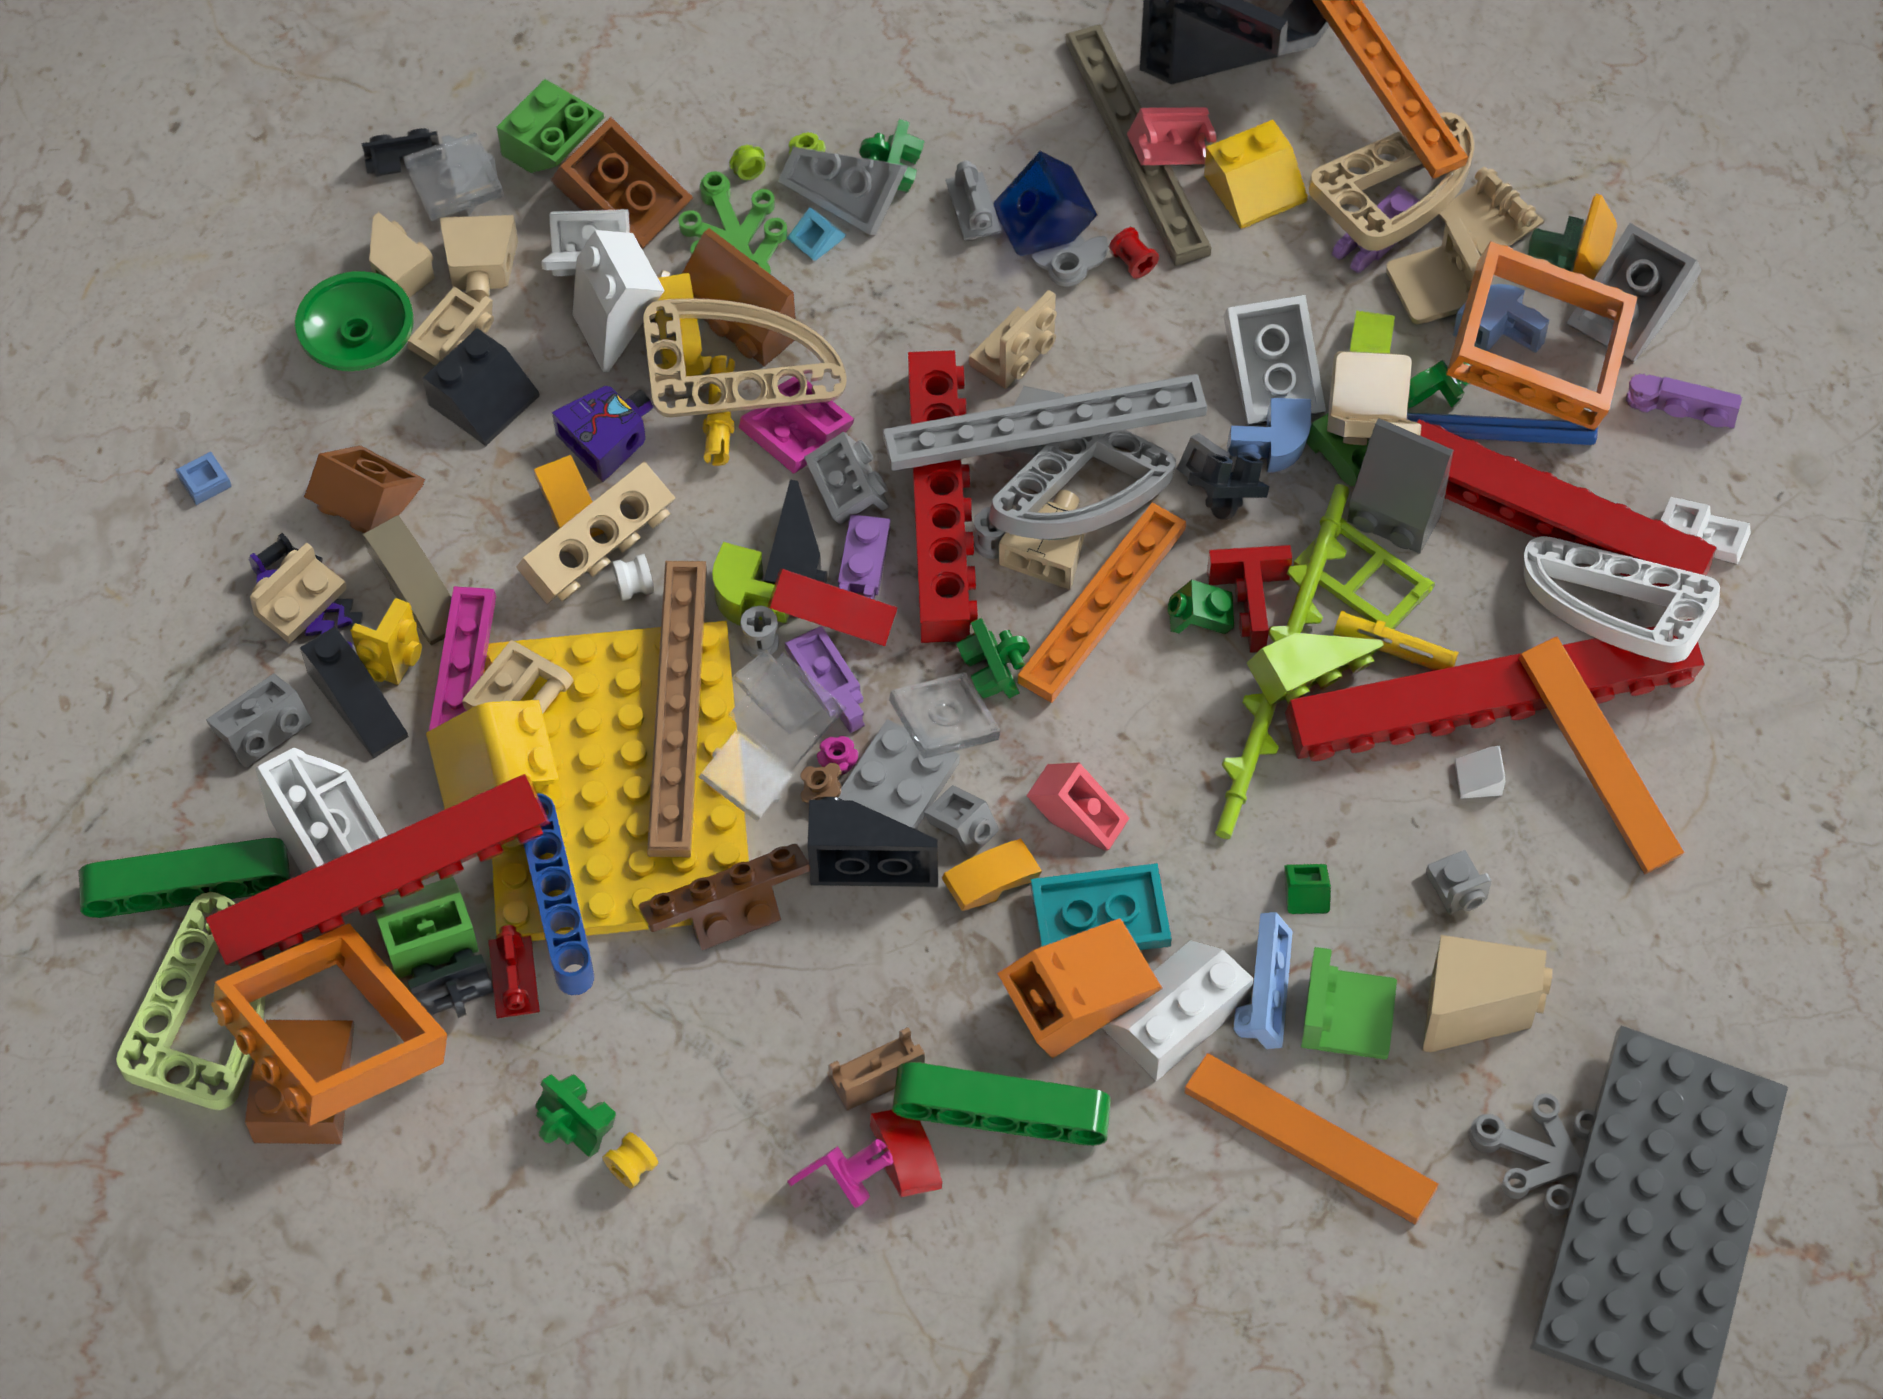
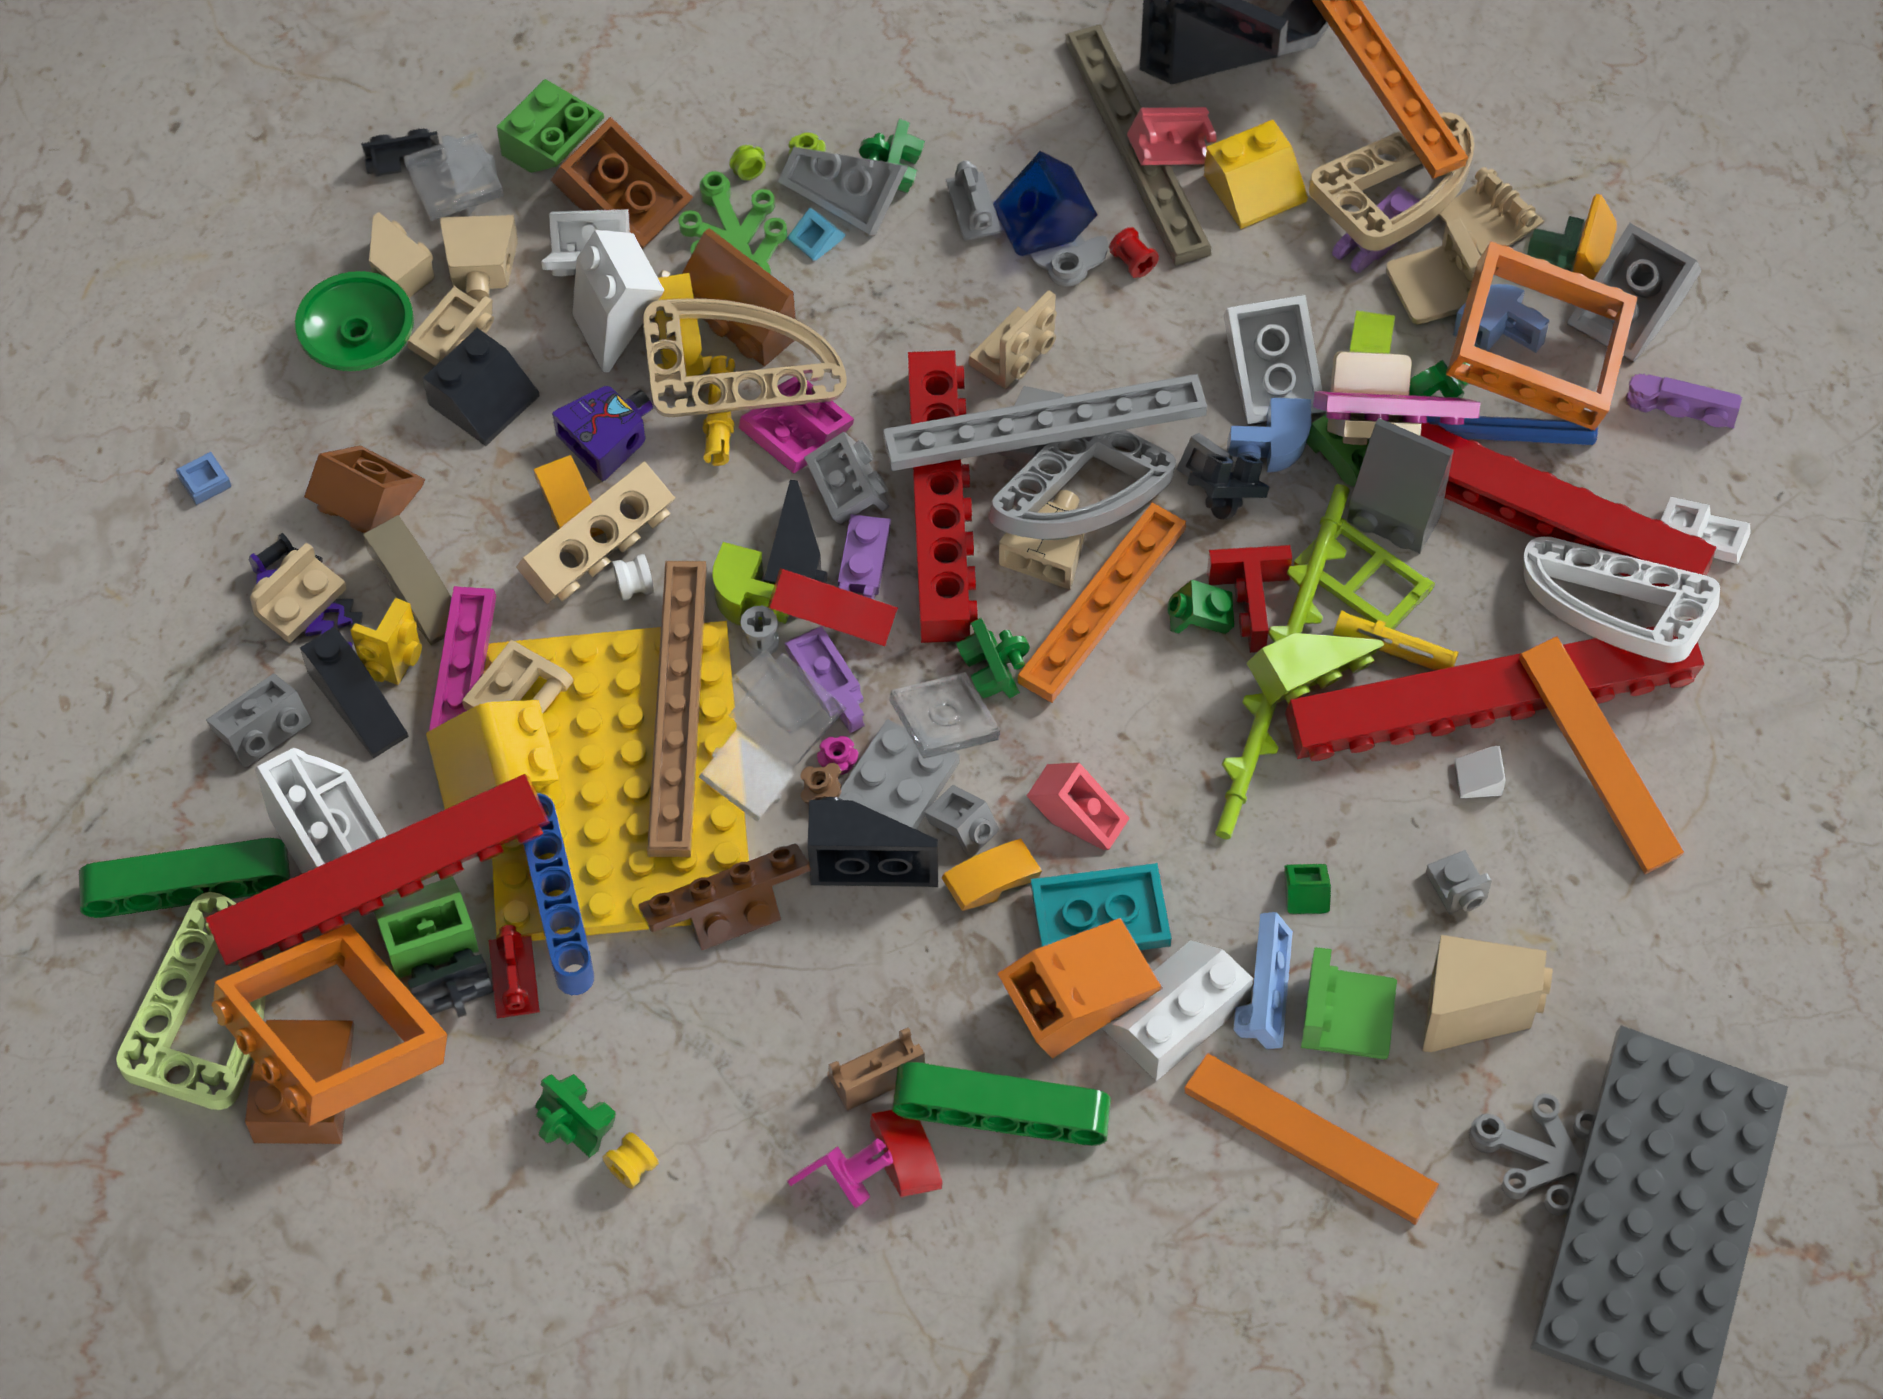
(986, 533): light grey bush -> none
(1413, 408): none -> plate

